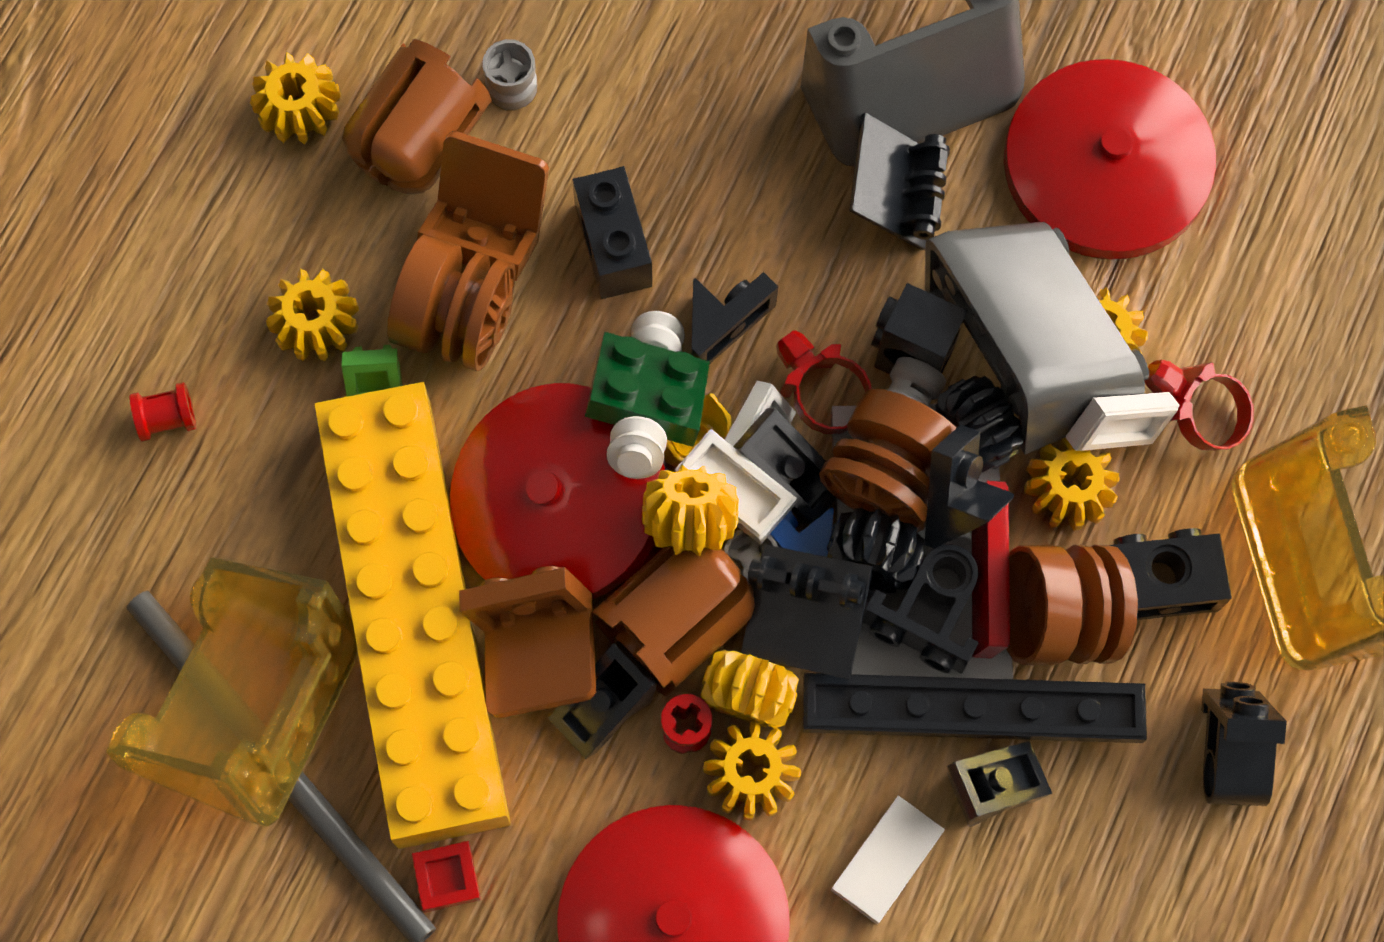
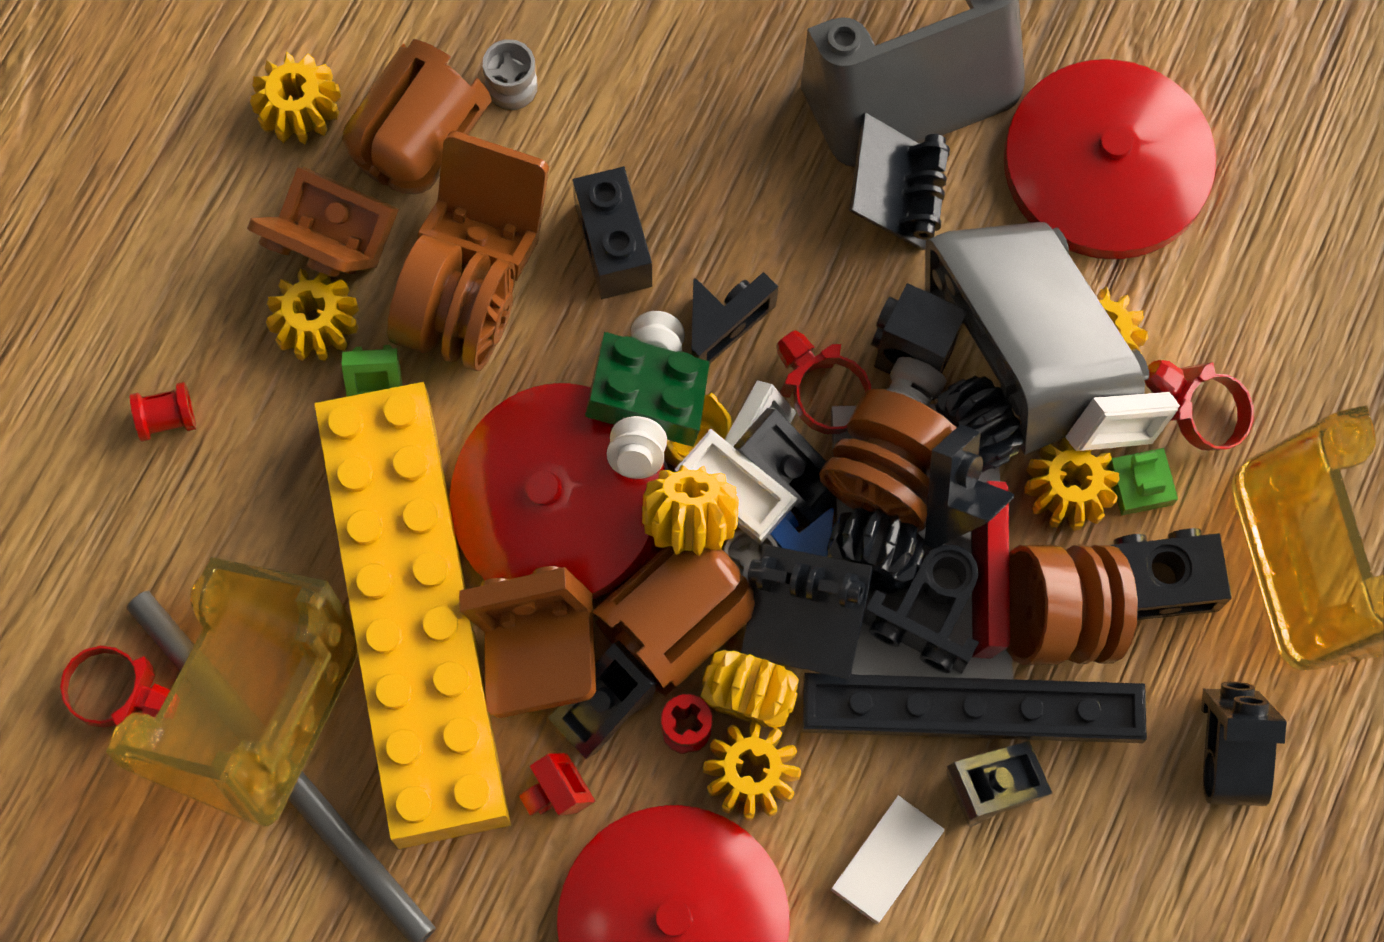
(142, 698): none -> red piece
(328, 224): none -> dark orange bracket
(446, 876): red tile -> none
(558, 787): none -> red tile
(1143, 481): none -> bright green tile

